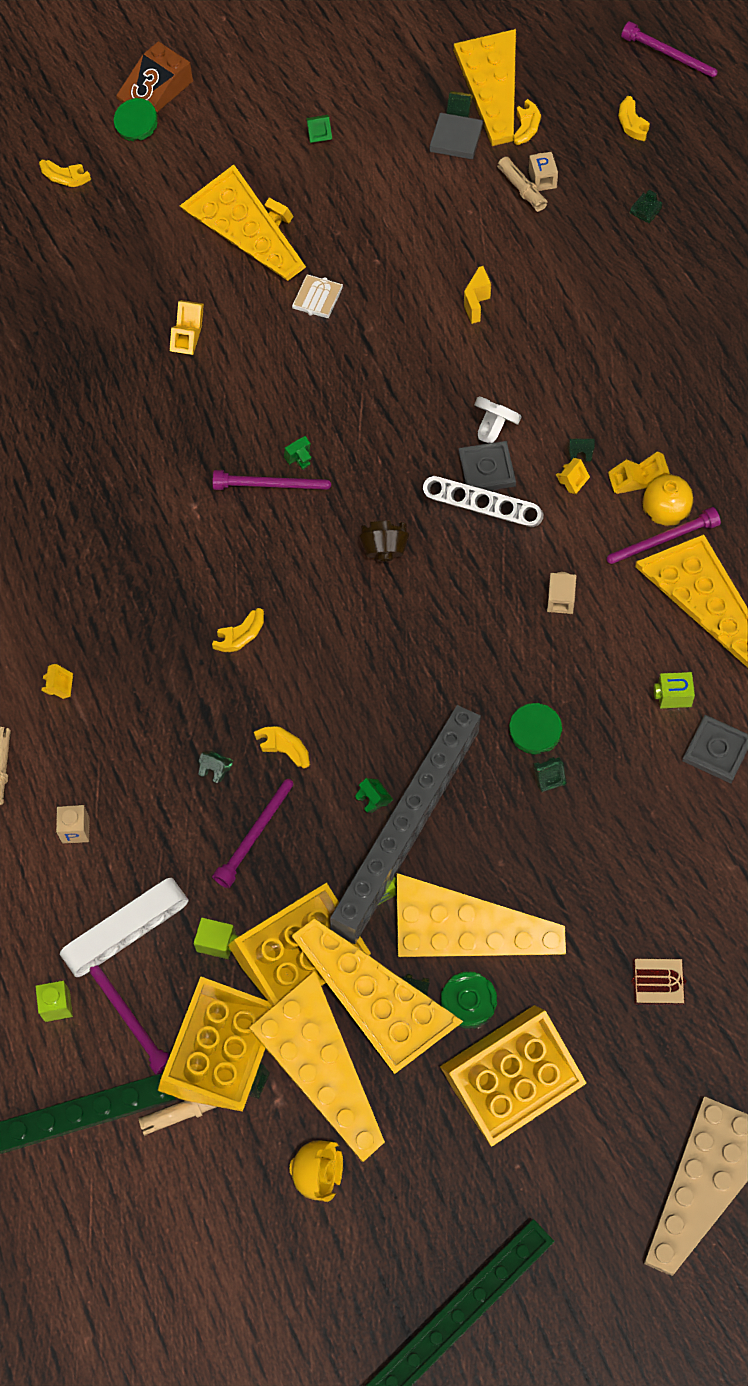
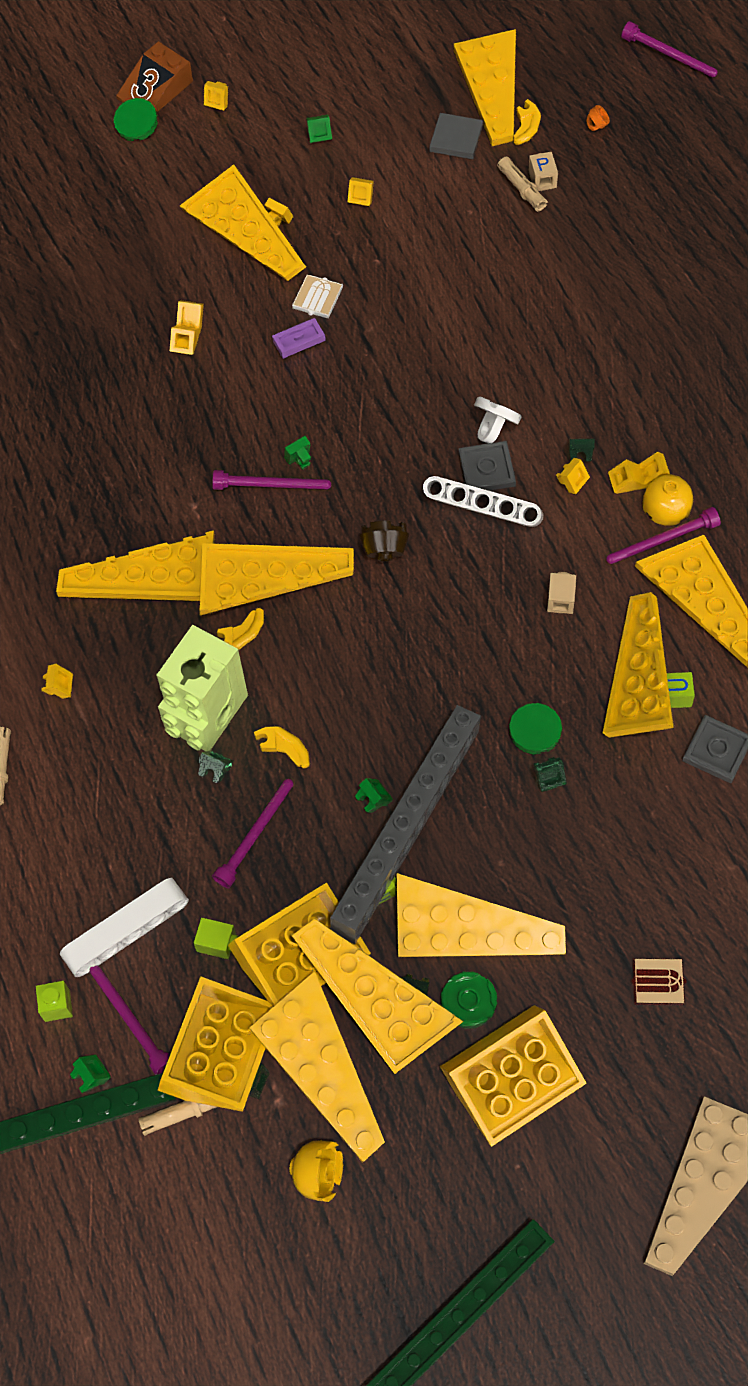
(66, 176): yellow piece -> none
(72, 824): tan brick -> none
(91, 1072): none -> green tile
(146, 573): none -> yellow wing
(201, 688): none -> yellowish green piece
(216, 95): none -> yellow tile
(254, 572): none -> yellow wing
(298, 338): none -> medium lavender plate
(360, 191): none -> yellow tile
(459, 104): clear green tile -> none
(476, 291): yellow slope -> none
(599, 117): none -> orange tile
(631, 123): yellow piece -> none
(640, 683): none -> yellow wing
(646, 207): clear green tile -> none

